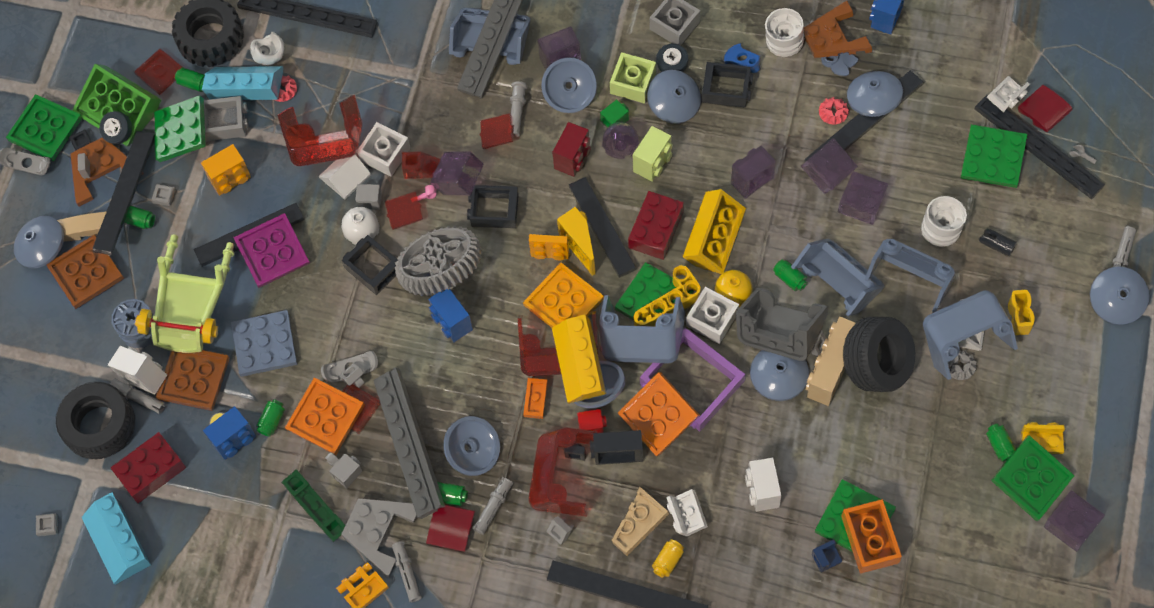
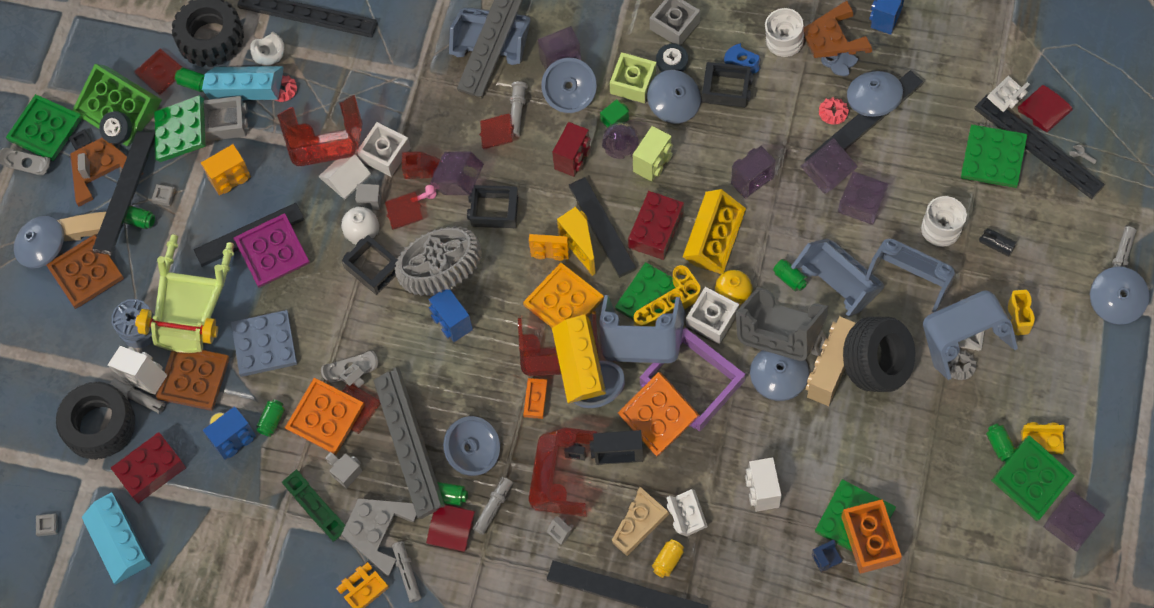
(592, 420): red brick -> none

